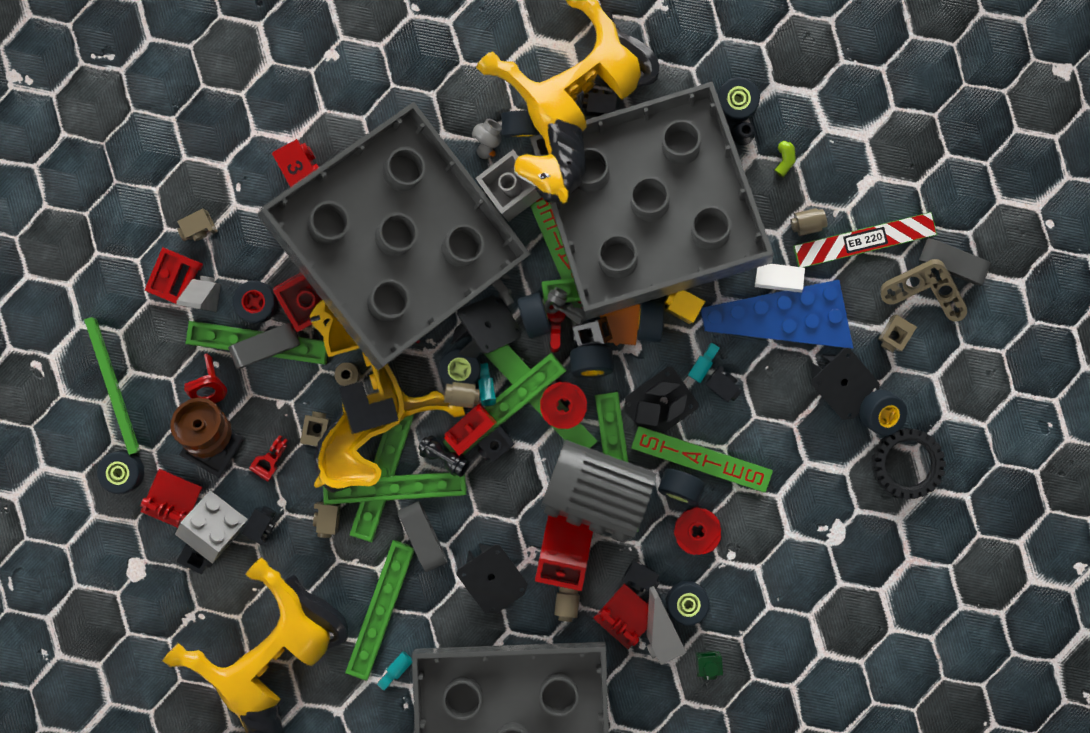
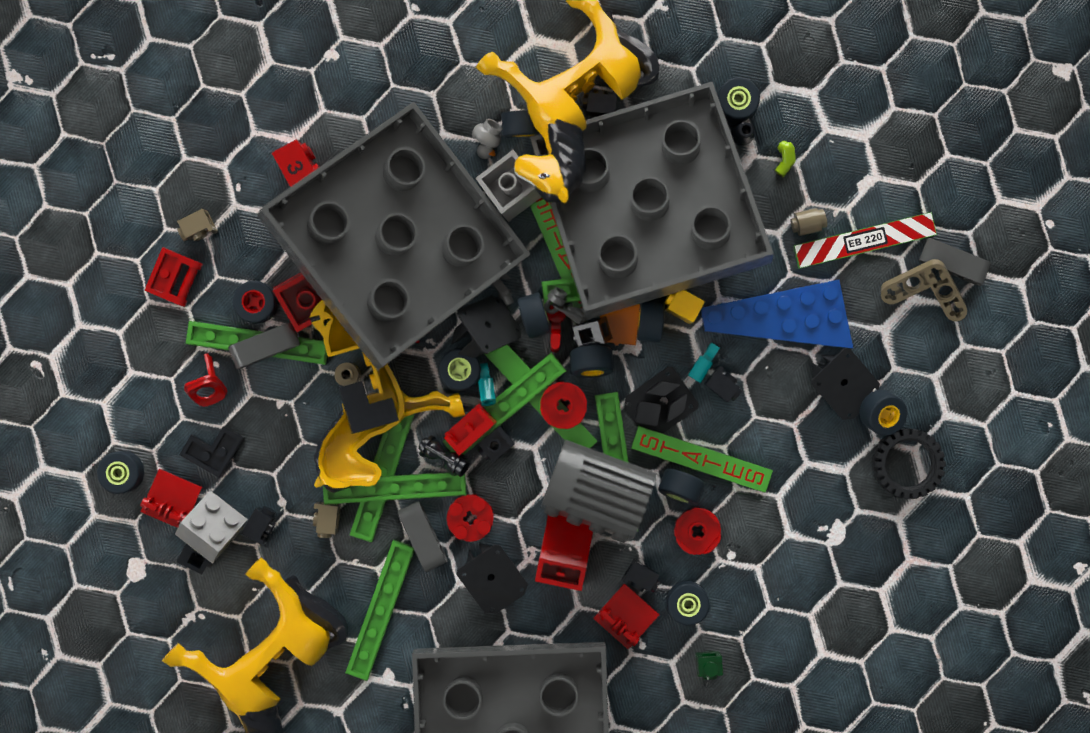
(112, 385): bright green tile -> none
(201, 294): light grey slope -> none
(201, 427): reddish brown wheel -> none
(280, 447): red piece -> none
(308, 435): dark tan brick -> none
(395, 670): teal bar -> none
(461, 394): dark tan brick -> none
(462, 529): none -> red plate
(567, 604): dark tan brick -> none
(660, 631): light grey slope -> none
(780, 277): white tile -> none
(904, 331): dark tan brick -> none

